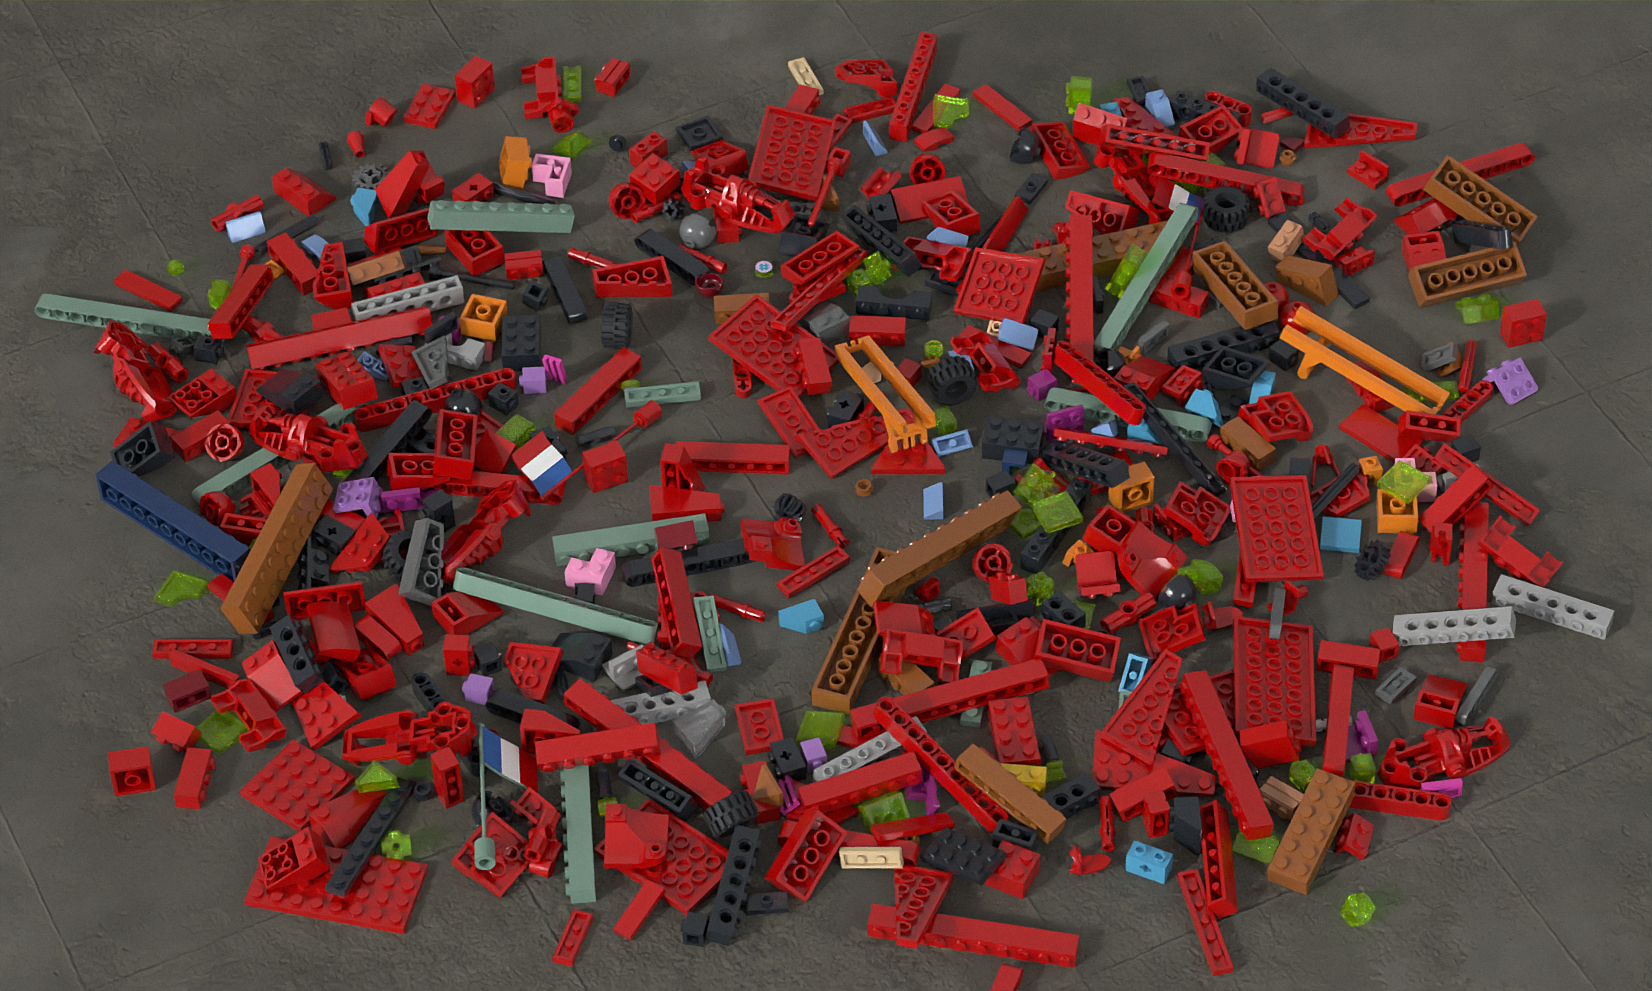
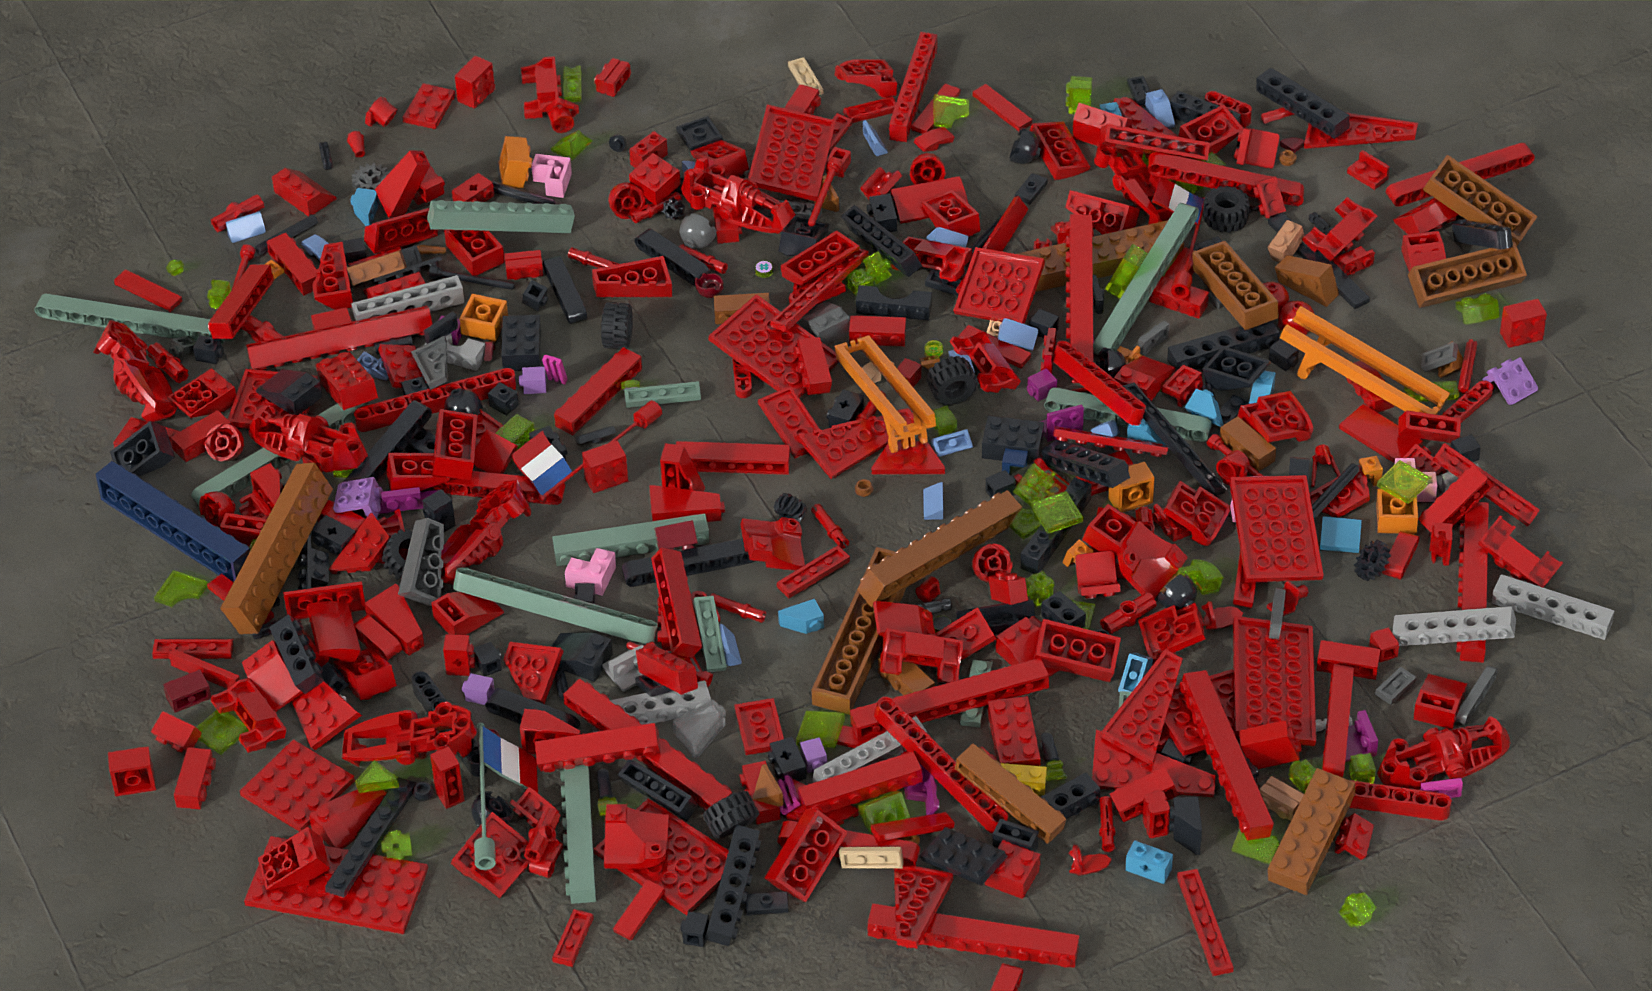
(1218, 859): red brick -> none

